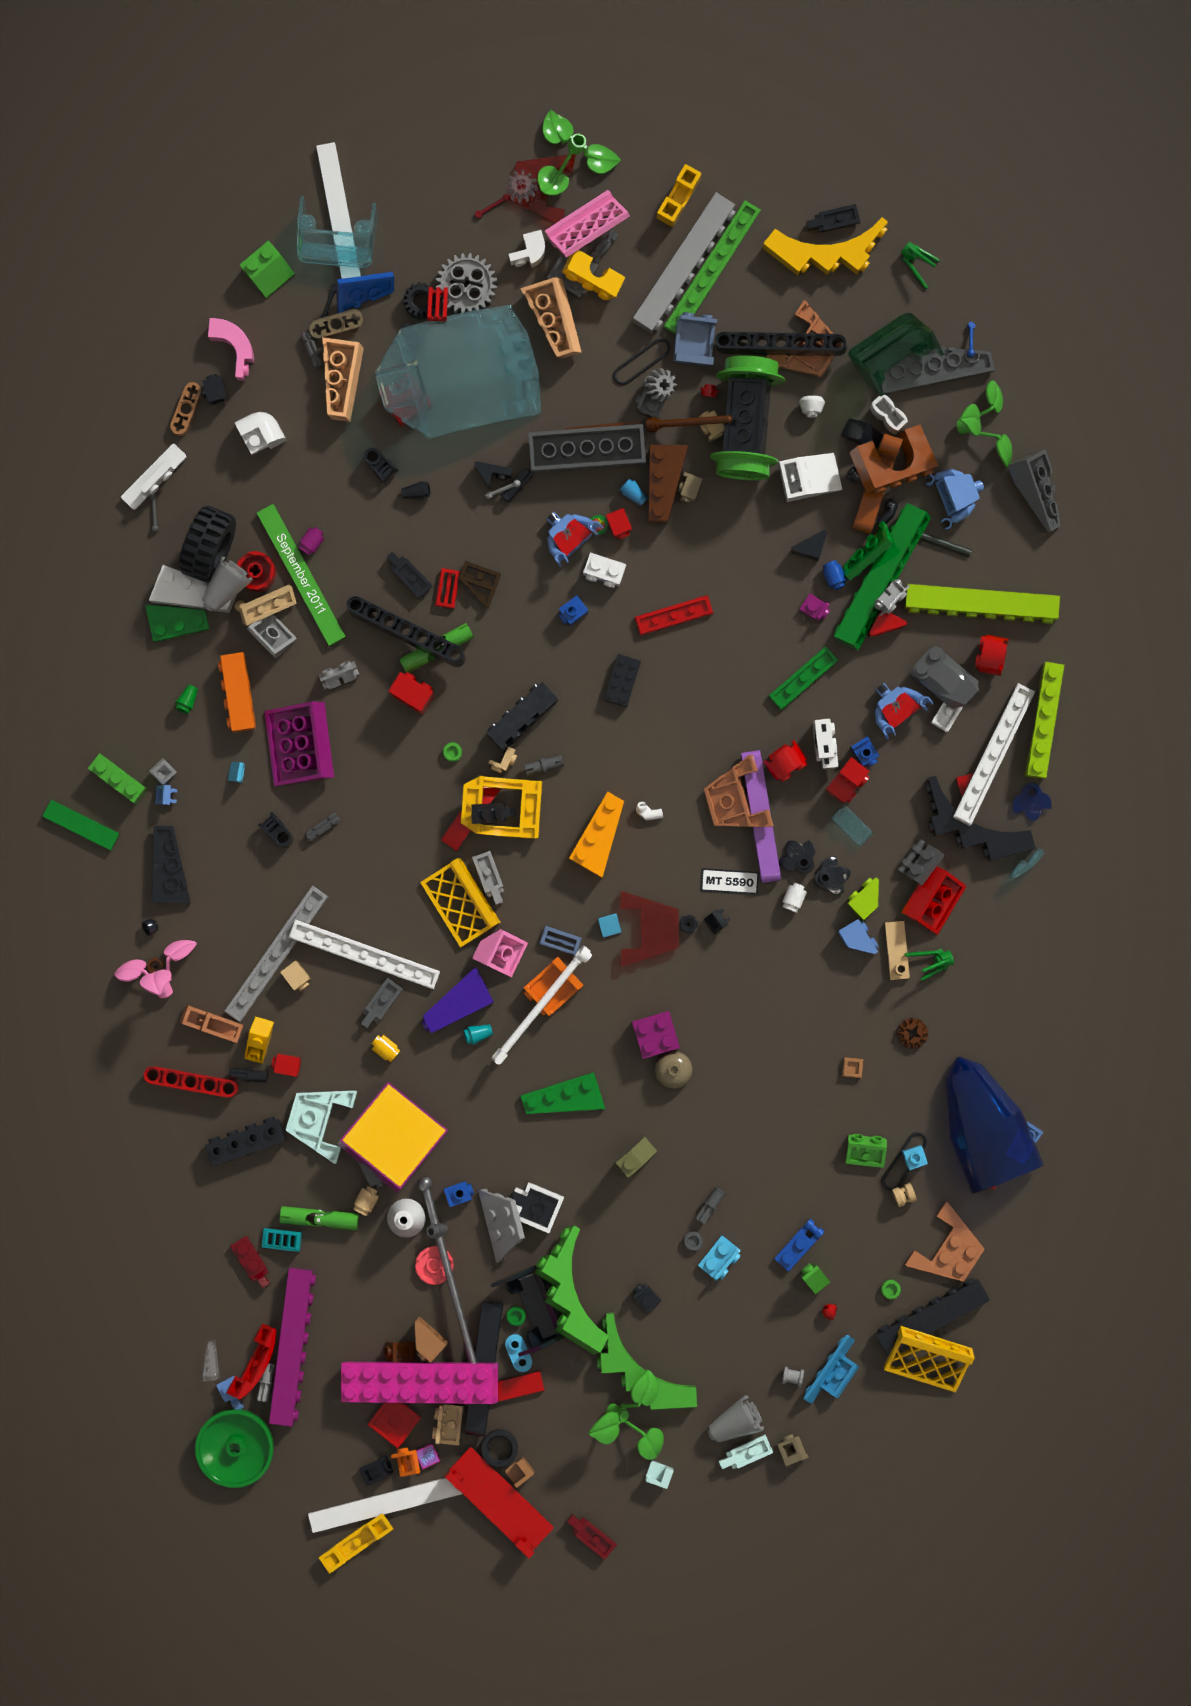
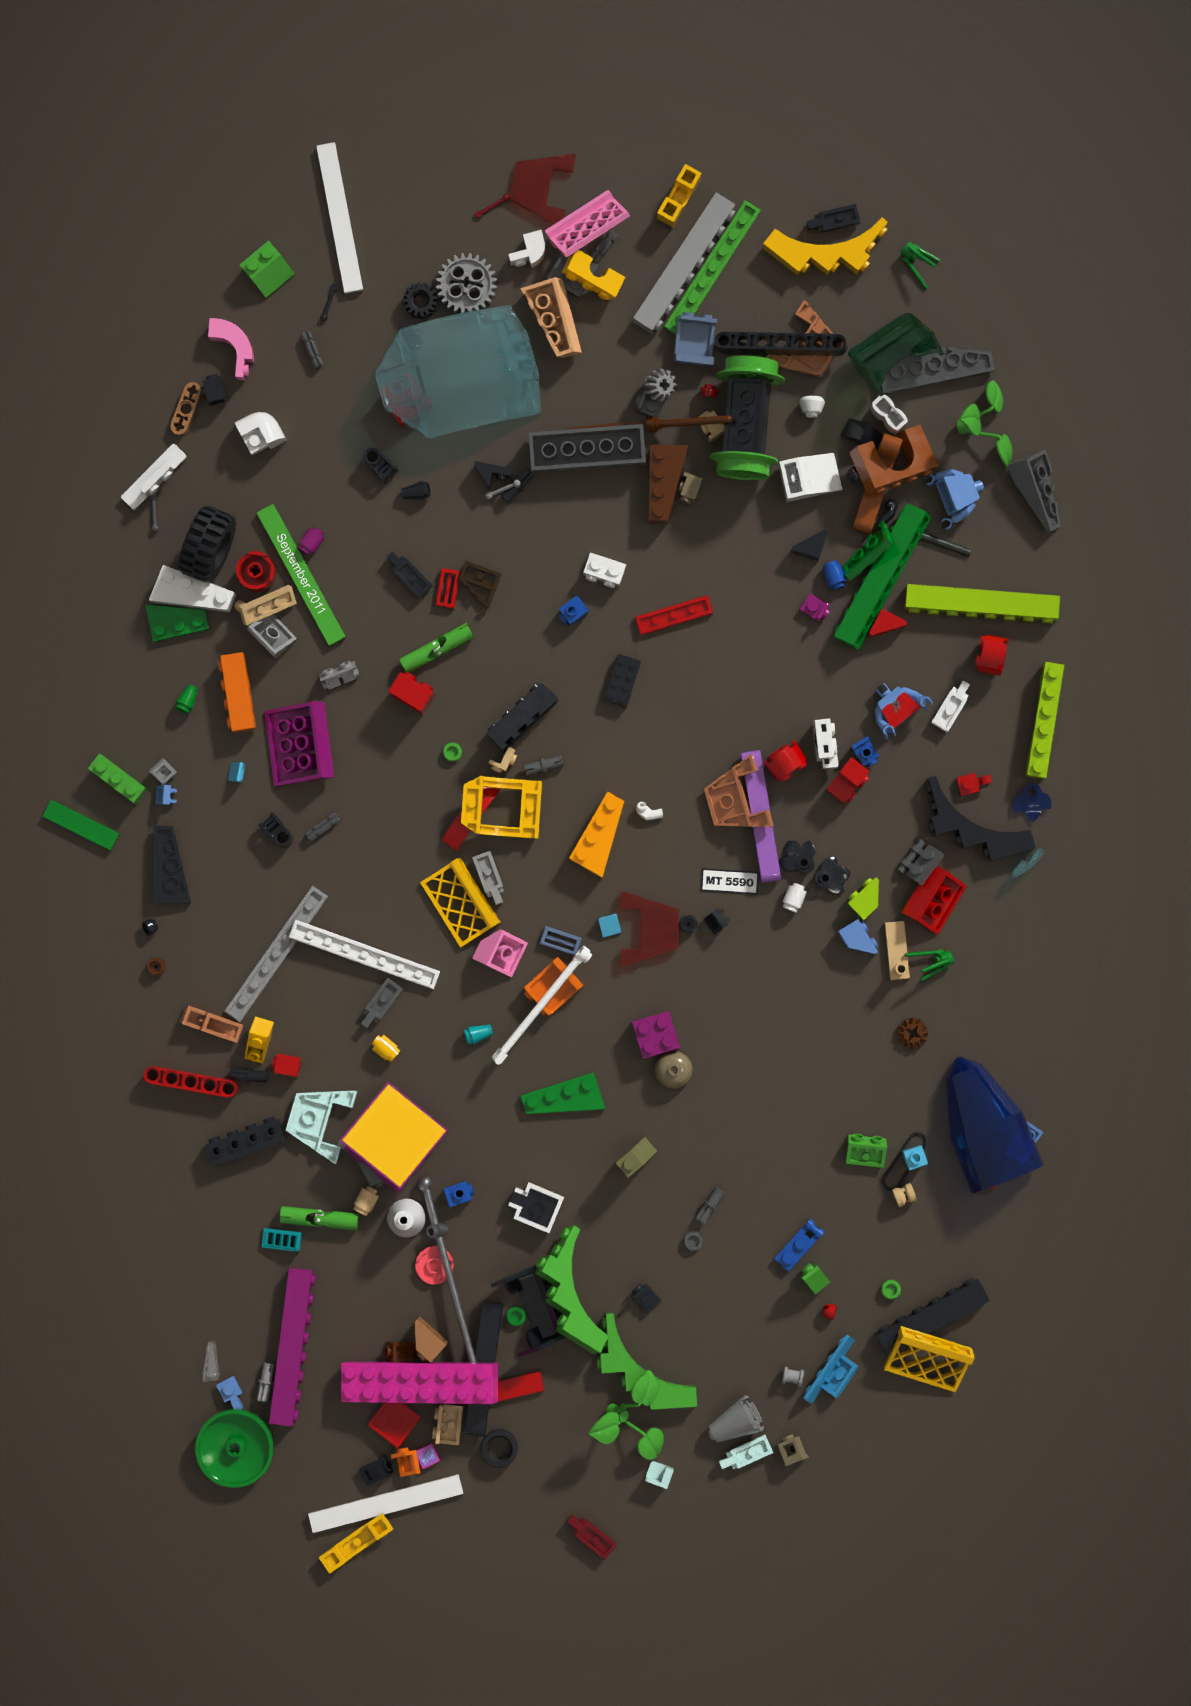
(158, 981): bright pink plant -> none
(224, 584): light grey cone -> none
(251, 1260): dark red hinge -> none
(257, 1365): red slope -> none
(296, 976): tan brick -> none
(334, 246): clear light blue windscreen -> none
(341, 376): light nougat wedge -> none
(351, 325): dark tan beam -> none
(356, 290): blue wing -> none
(412, 637): black beam -> none
(437, 292): red tile -> none
(458, 1003): dark purple slope -> none
(490, 813): black hinge -> none
(499, 1501): red bracket -> none
(502, 1223): light grey wing -> none
(513, 184): clear gear -> none
(513, 1353): medium azure plate -> none
(519, 1471): medium nougat panel -> none
(557, 130): bright green plant -> none
(568, 534): torso -> none
(602, 520): green tile -> none
(619, 524): red brick -> none
(633, 492): dark azure cone -> none
(652, 363): black piece -> none
(719, 1258): medium azure bracket -> none
(803, 678): green tile -> none
(852, 825): clear light blue slope -> none
(852, 1067): medium nougat tile -> none
(887, 603): light grey hinge -> none
(945, 678): dark grey slope -> none
(957, 1252): nougat wing -> none
(971, 325): blue hinge -> none
(993, 754): white tile -> none

